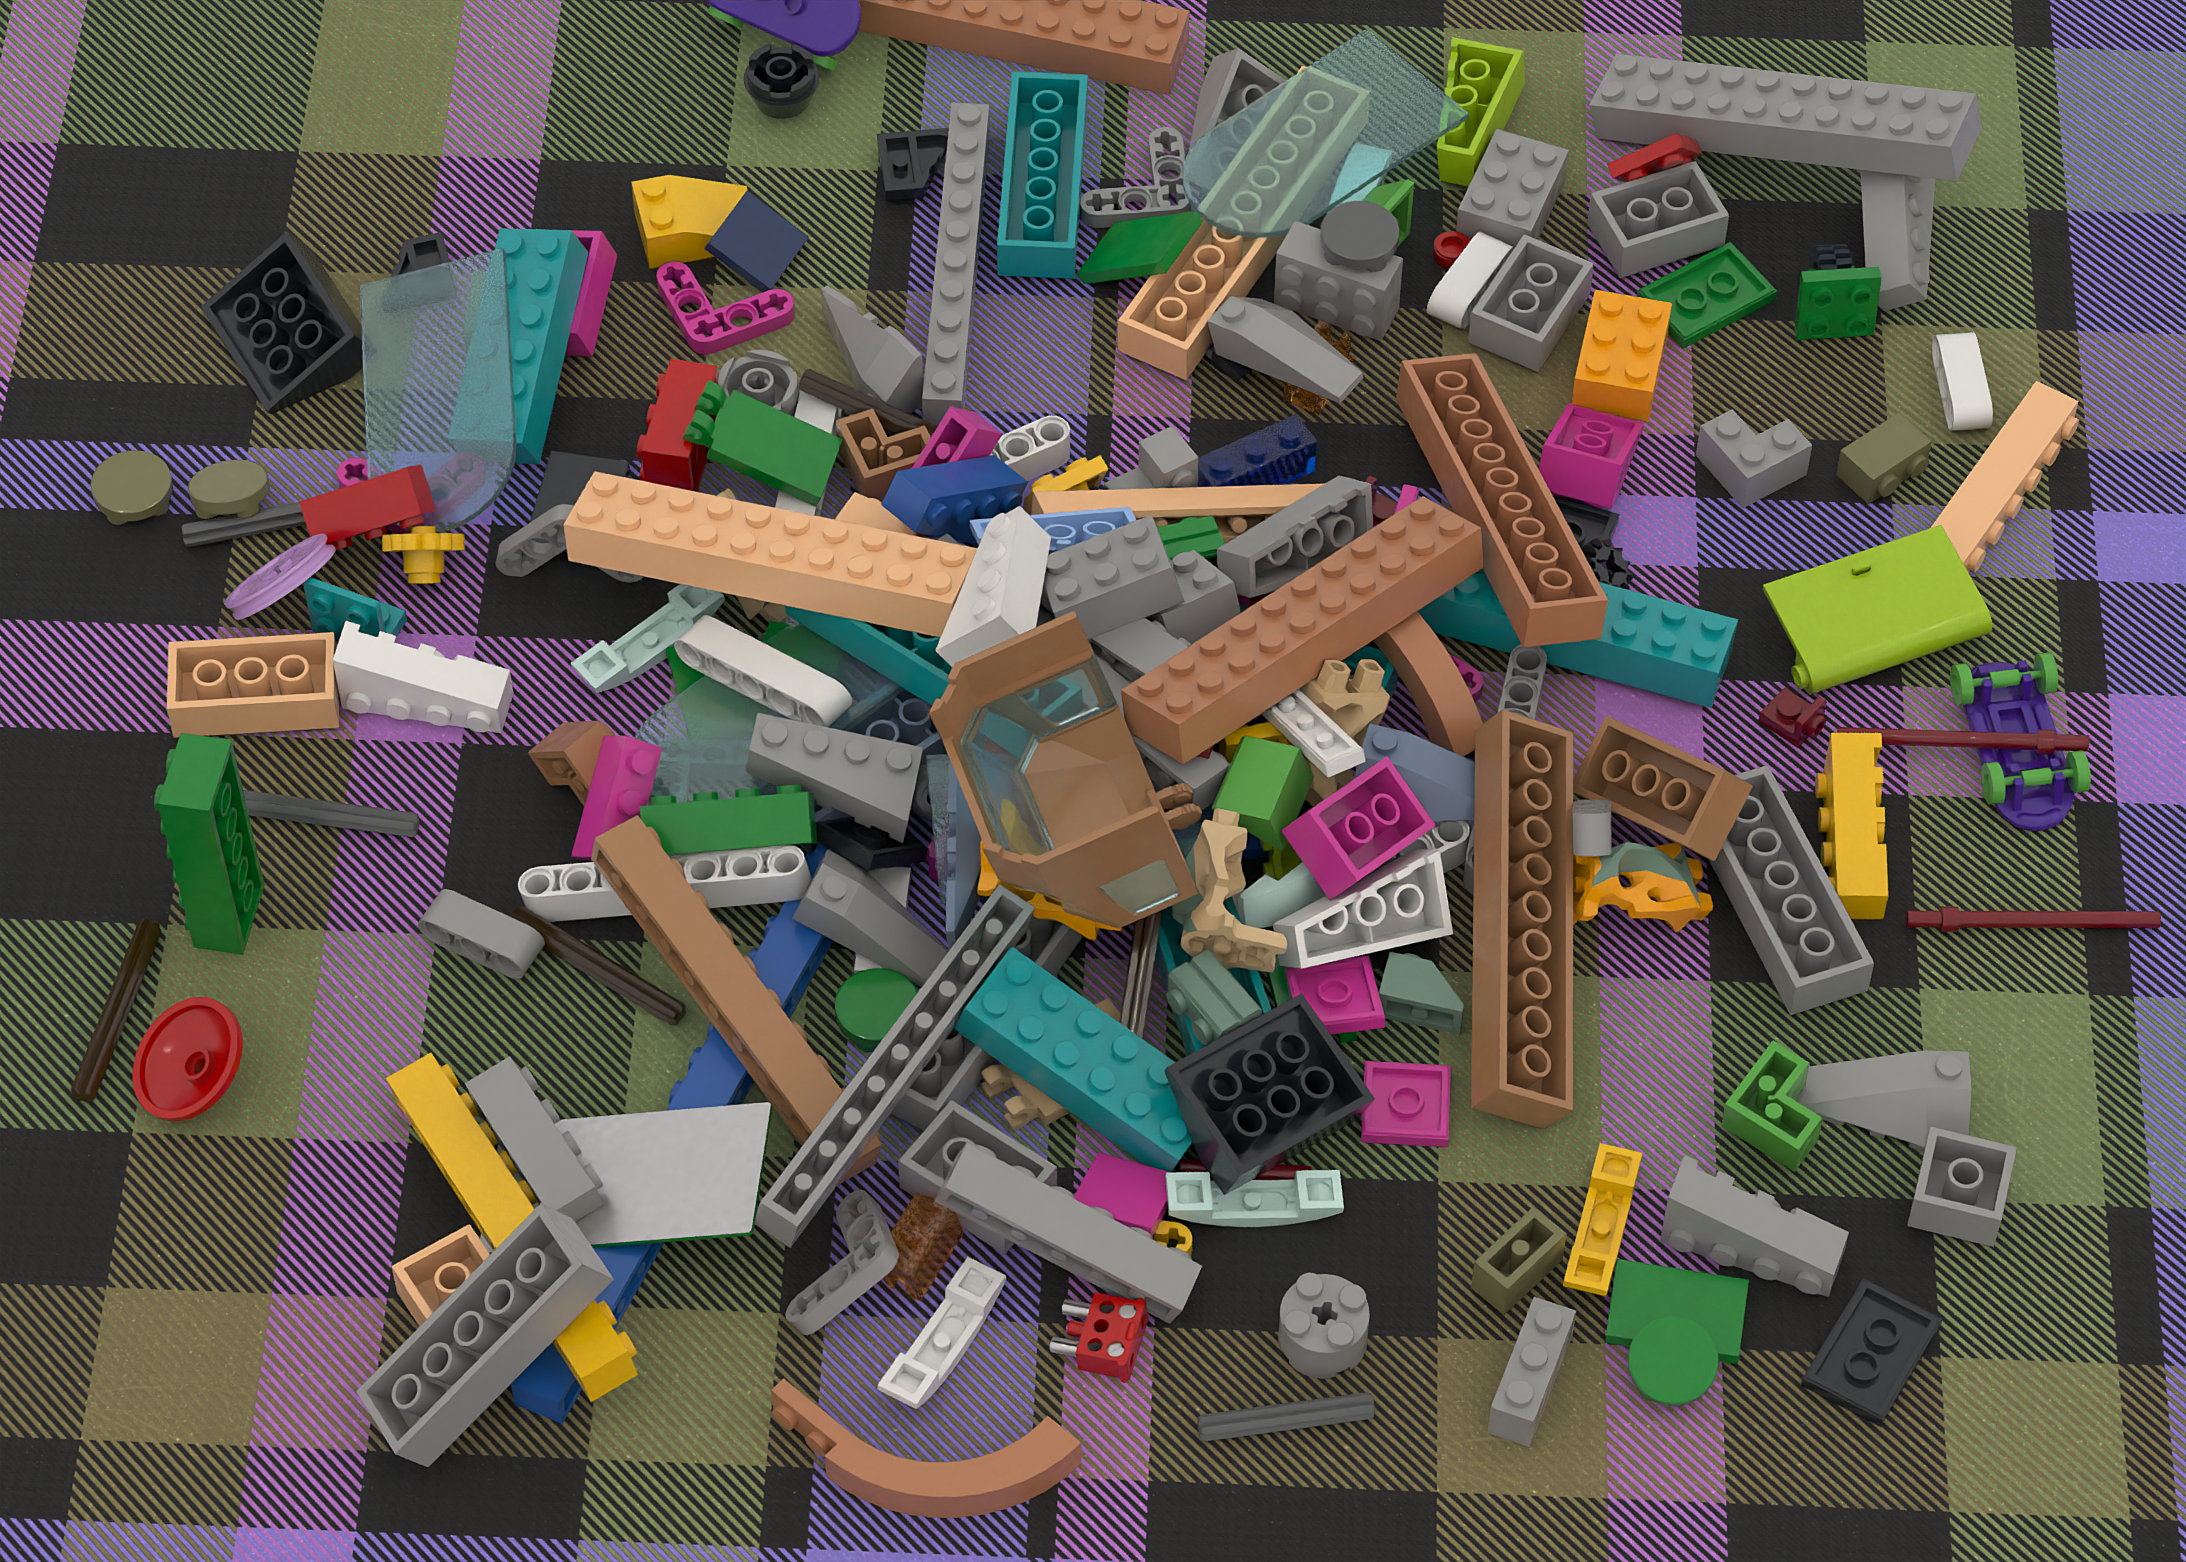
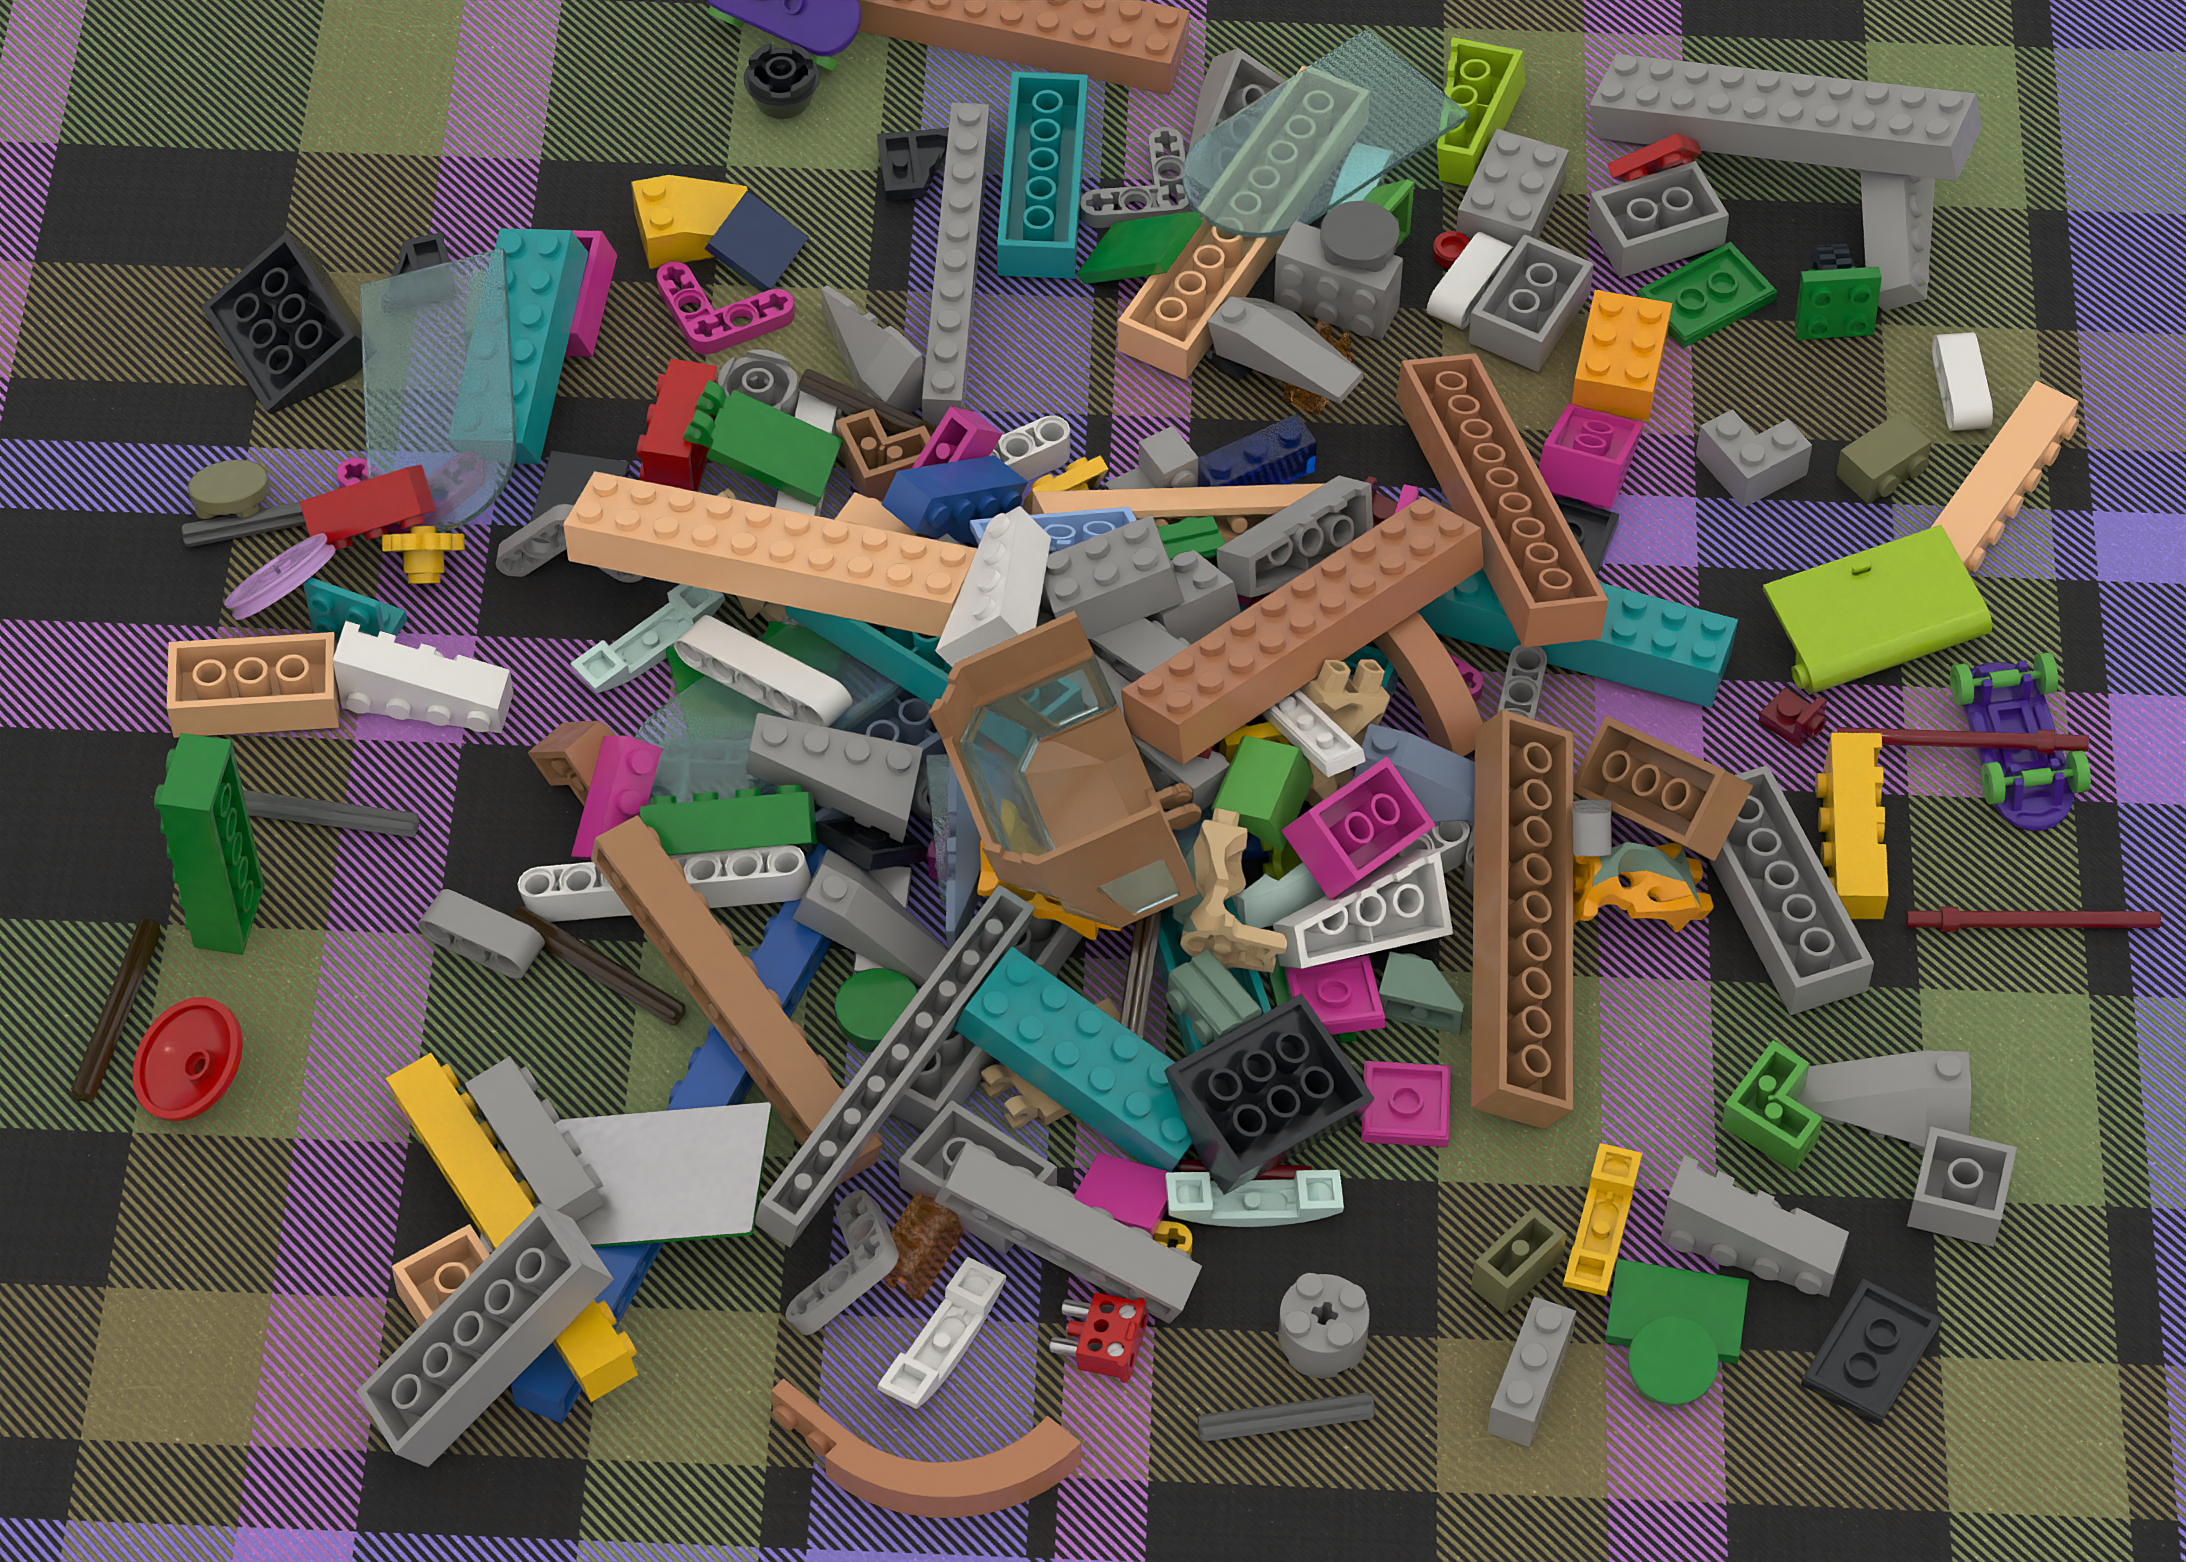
(132, 486): olive tile -> none
(1604, 551): black gear -> none

